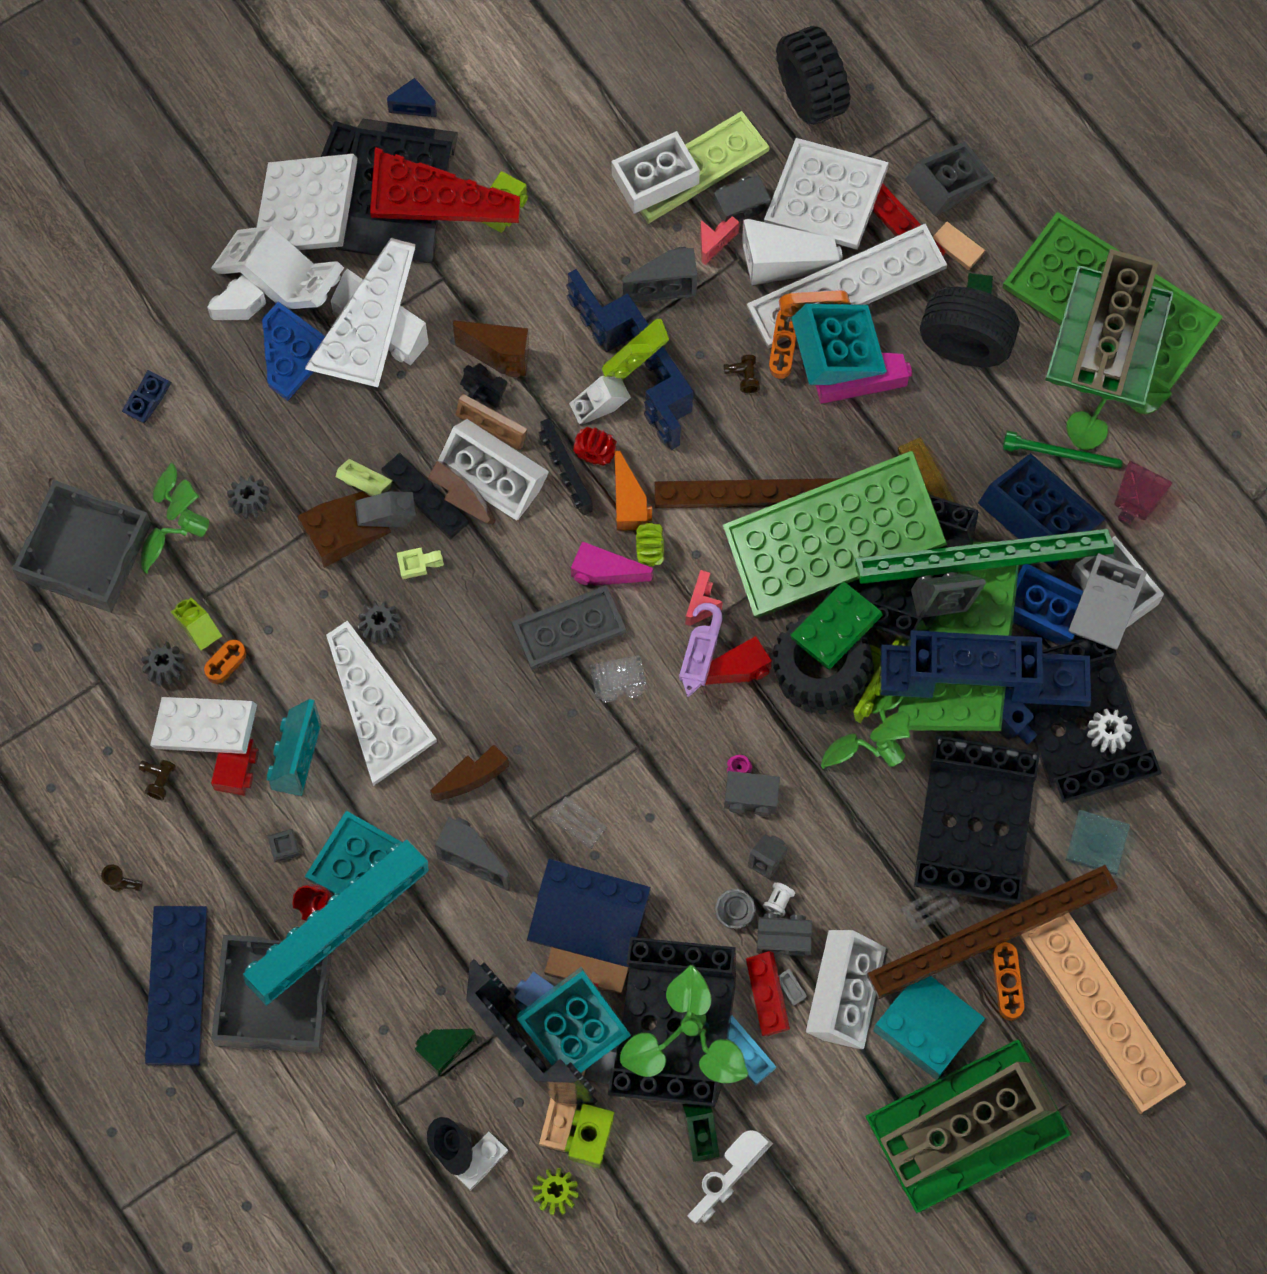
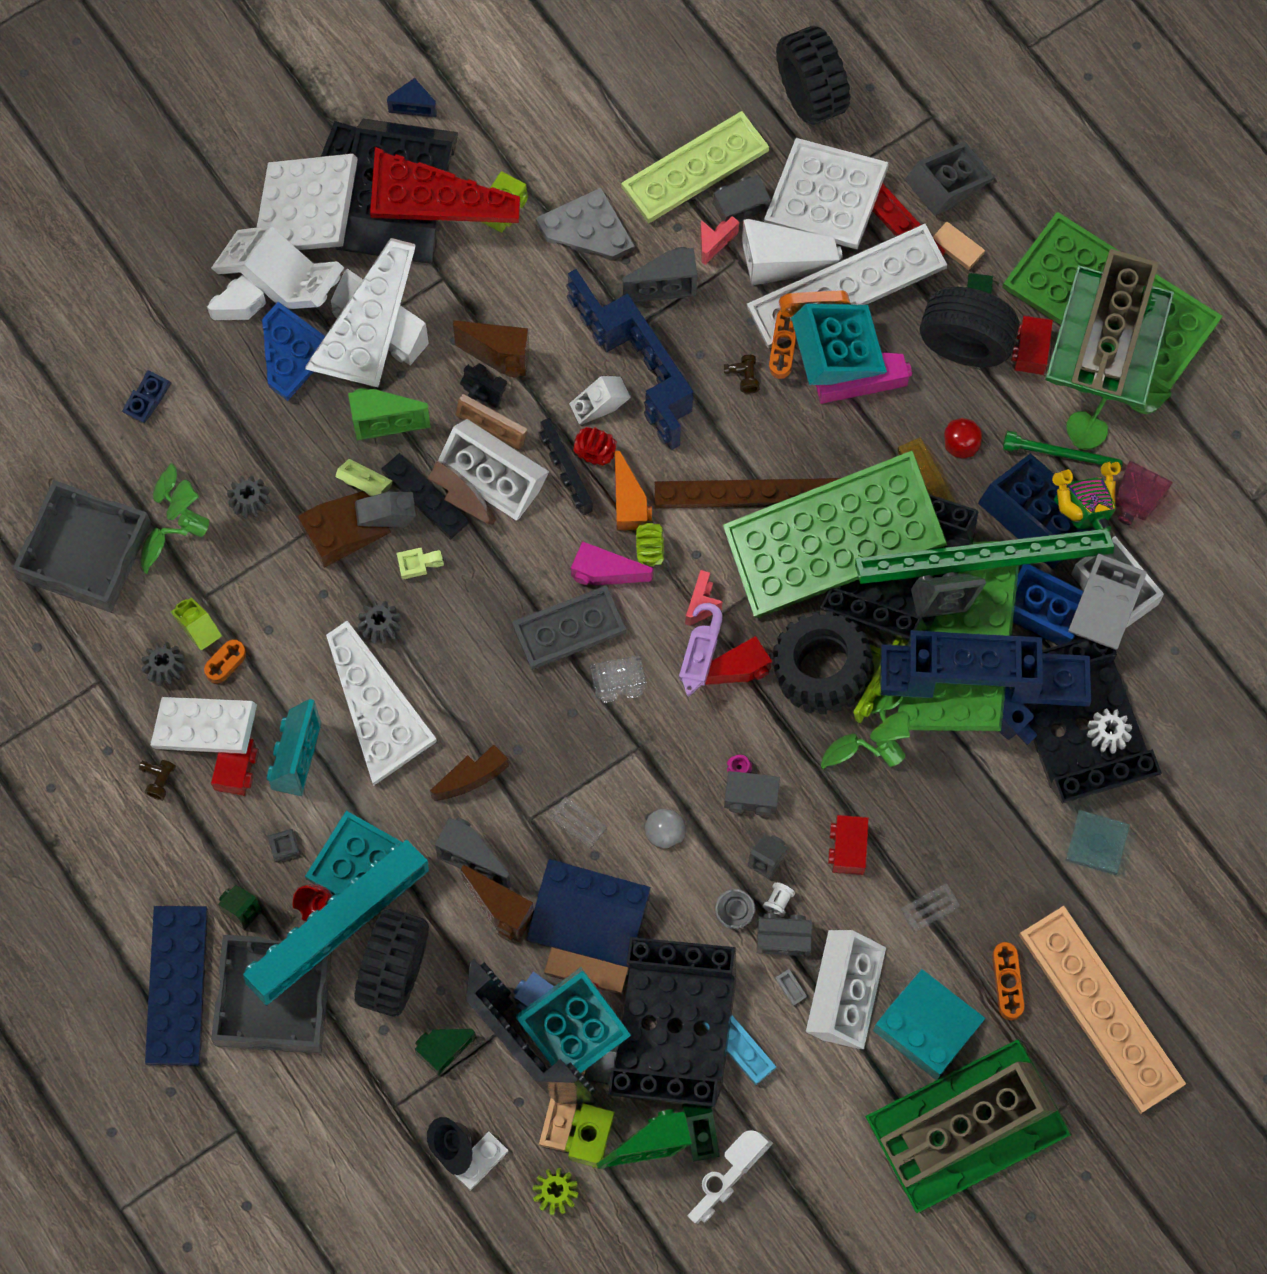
(113, 877): dark brown piece -> none
(239, 906): none -> dark green slope
(384, 413): none -> bright green slope
(391, 962): none -> black tyre
(504, 908): none -> reddish brown slope
(587, 226): none -> light grey plate
(637, 351): lime bracket -> none
(655, 172): white brick -> none
(656, 1140): none -> green slope
(665, 828): none -> light grey hair
(688, 994): bright green plant -> none
(767, 994): red plate -> none
(836, 625): green plate -> none
(850, 844): none -> red brick
(962, 438): none -> red hair
(983, 785): black slope -> none
(992, 931): reddish brown plate -> none
(1033, 345): none -> red brick
(1089, 500): none -> torso

